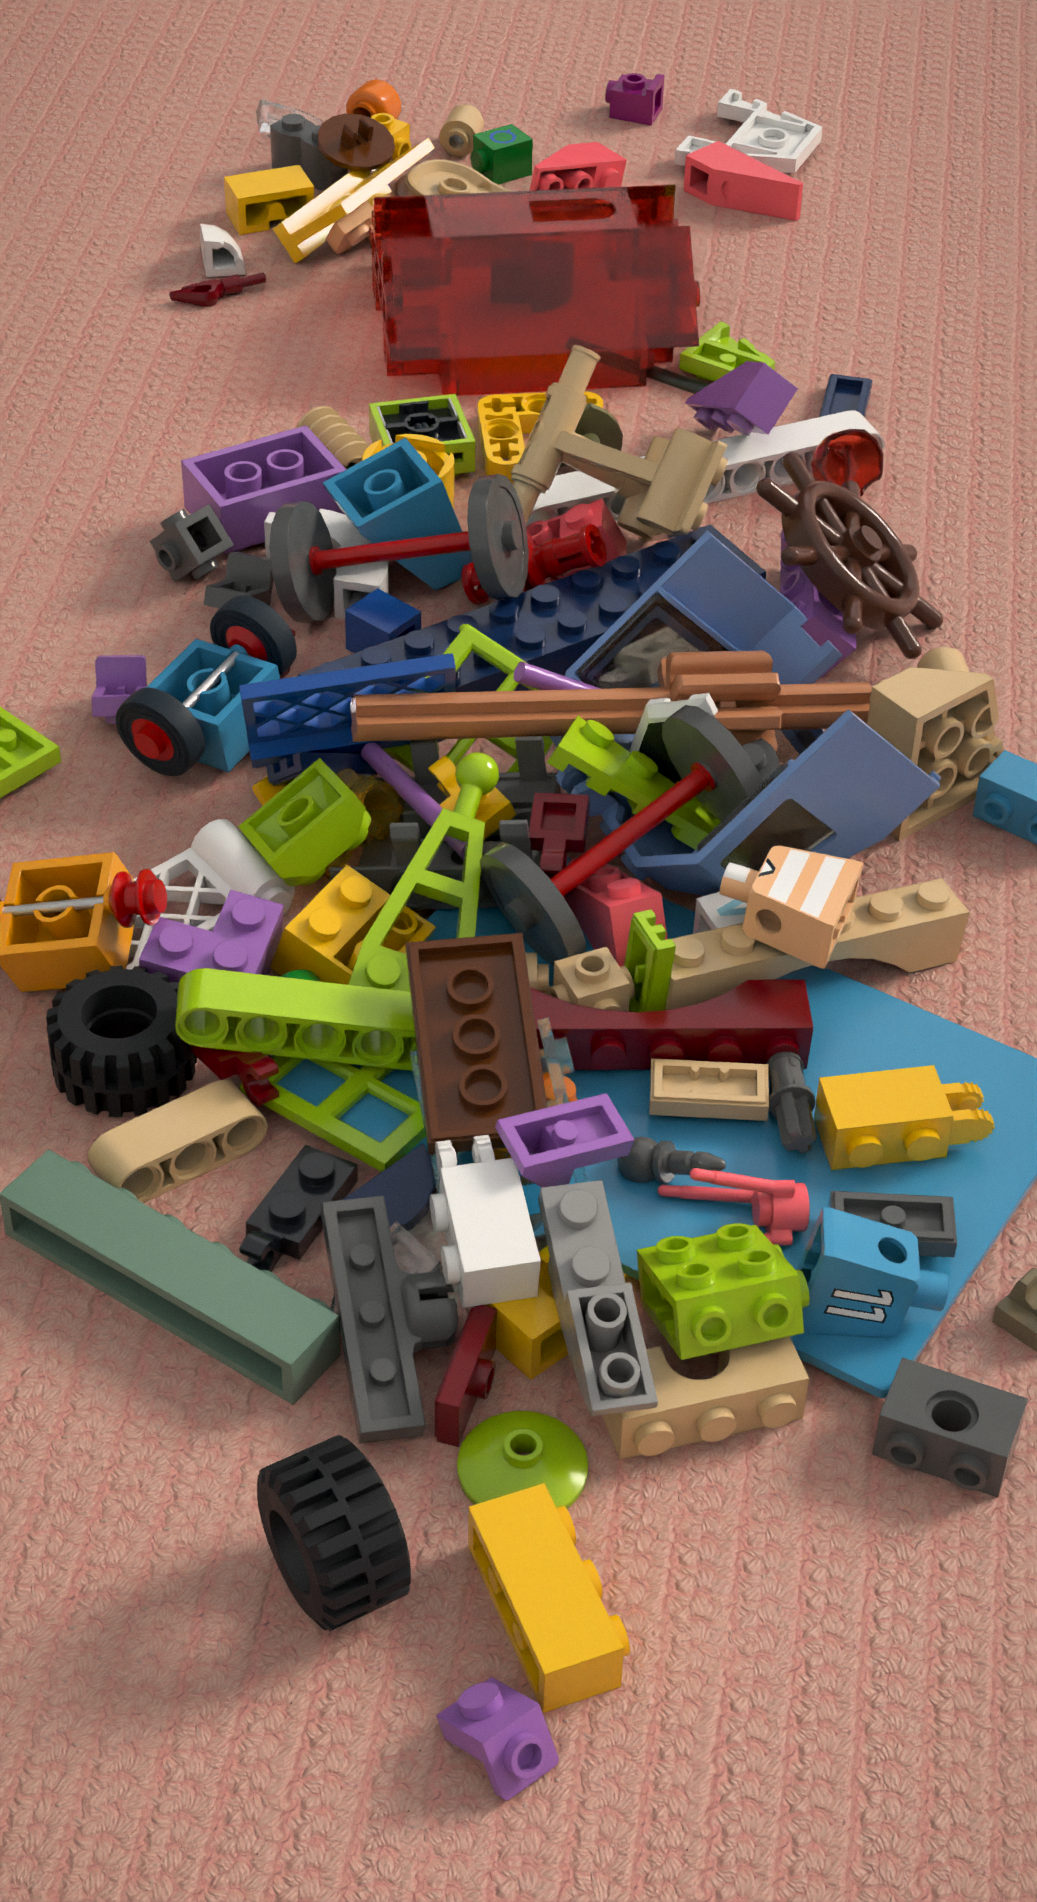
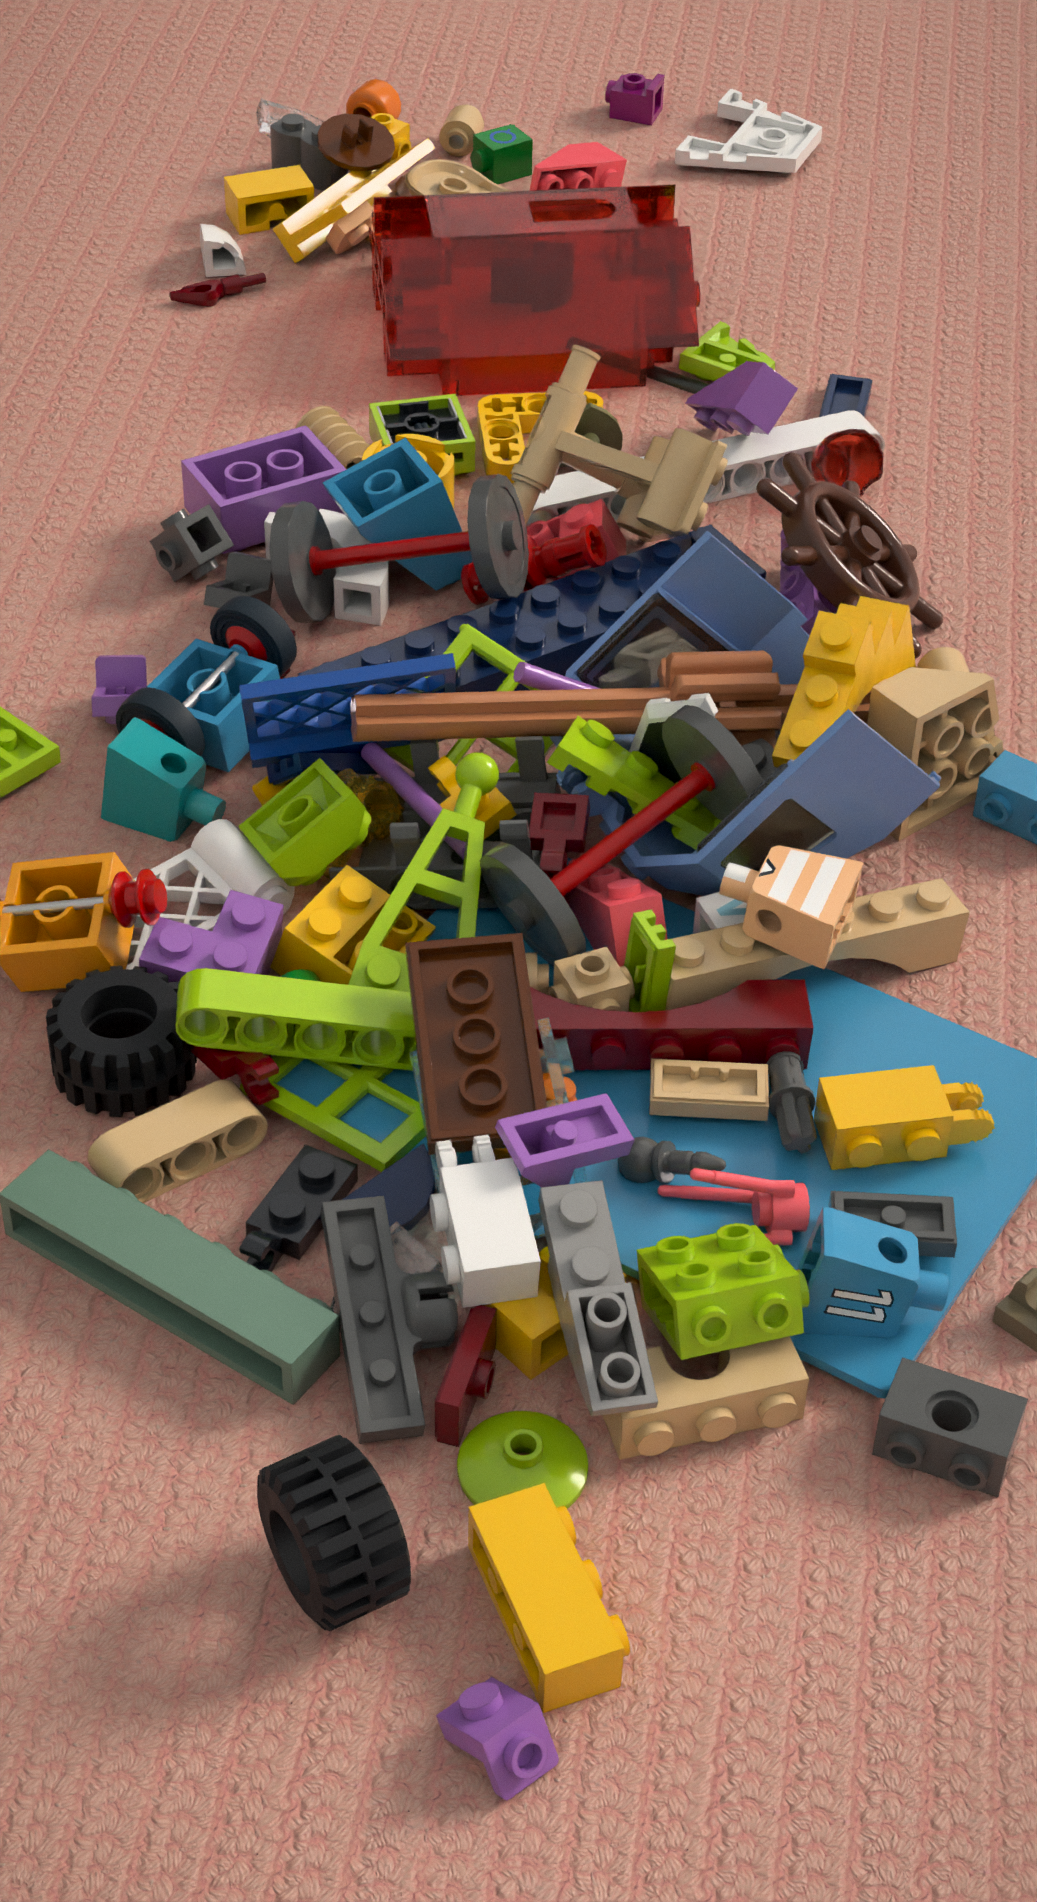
(155, 784): none -> teal torso
(378, 620): blue brick -> none
(741, 182): coral slope -> none
(842, 663): none -> yellow arch

